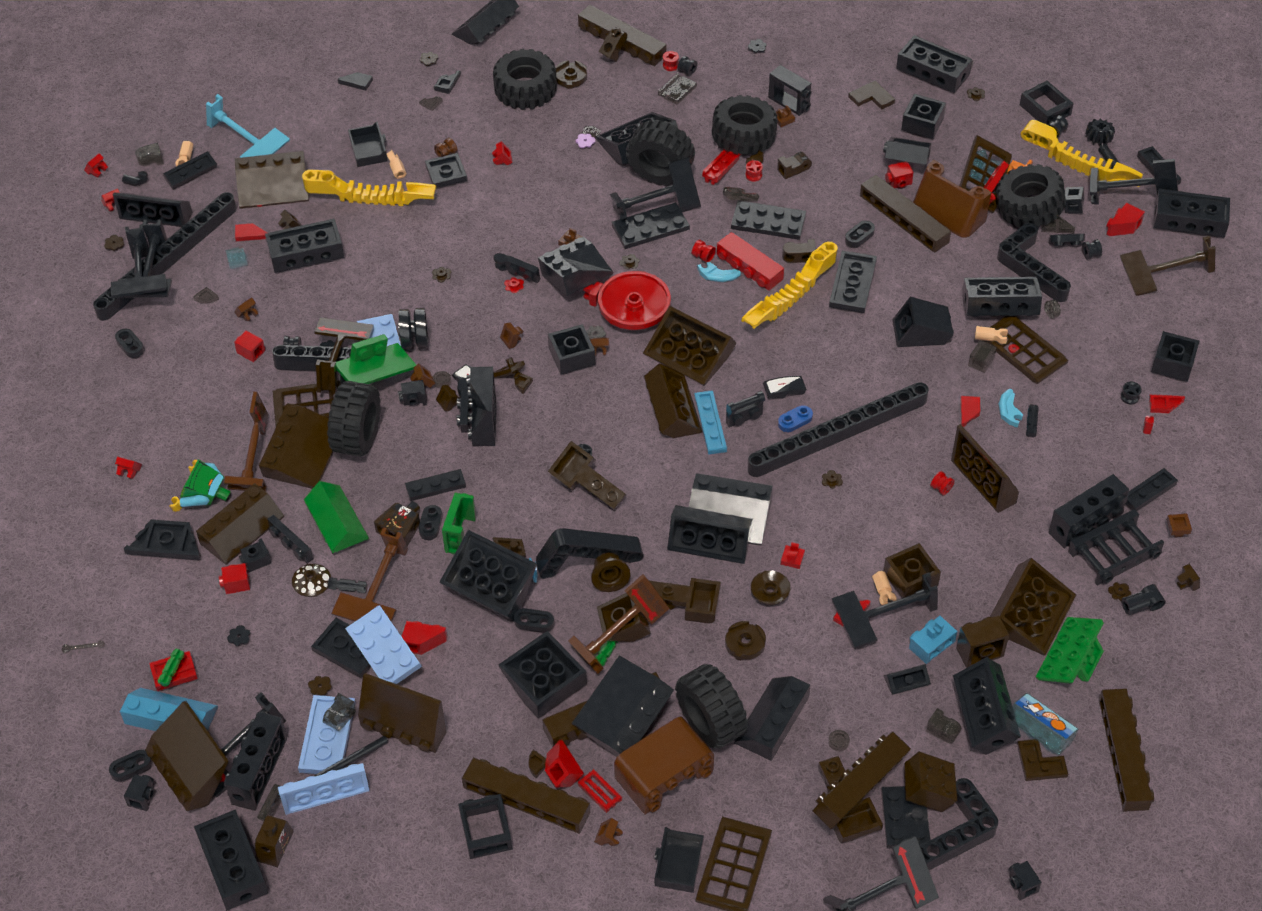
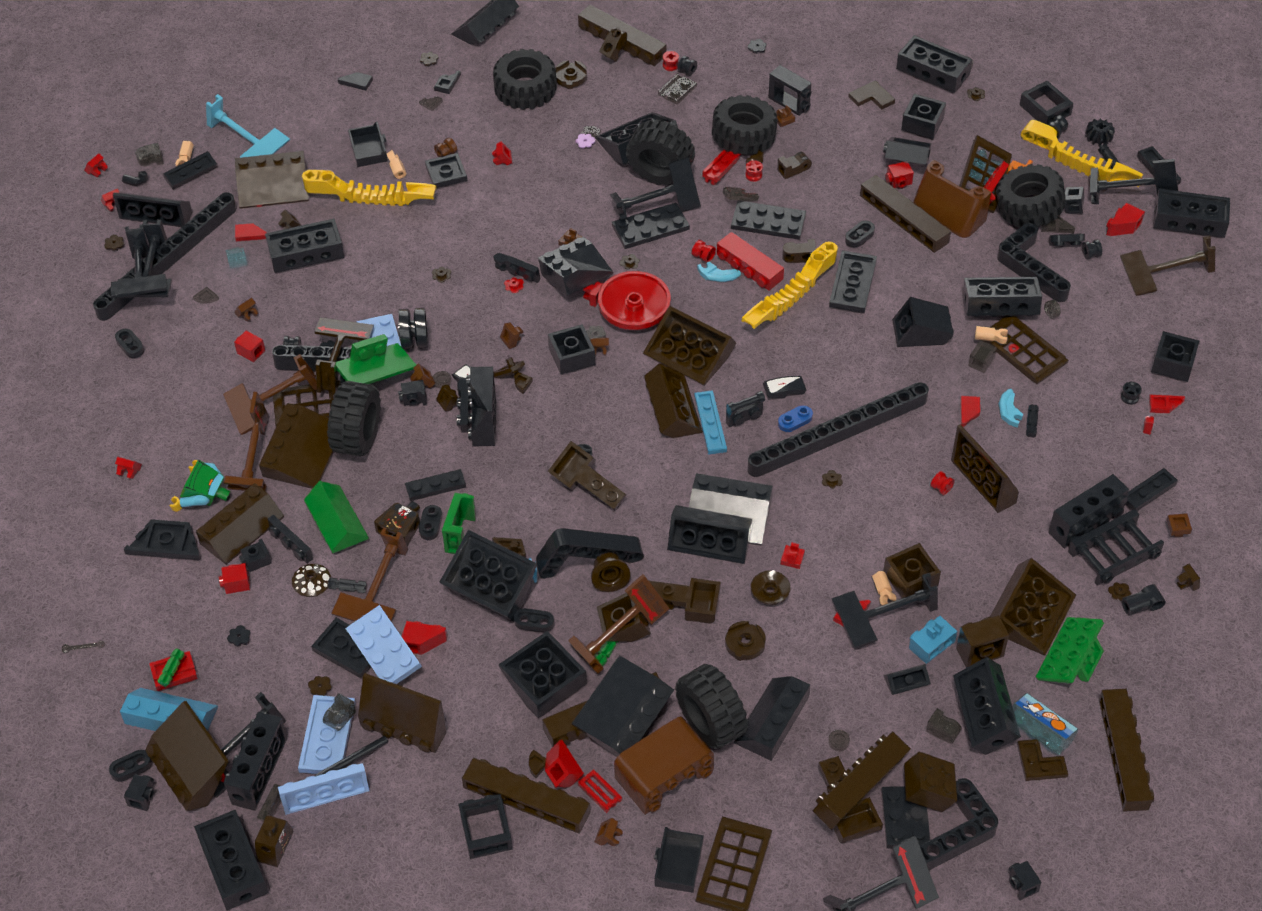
(240, 403): none -> reddish brown piece

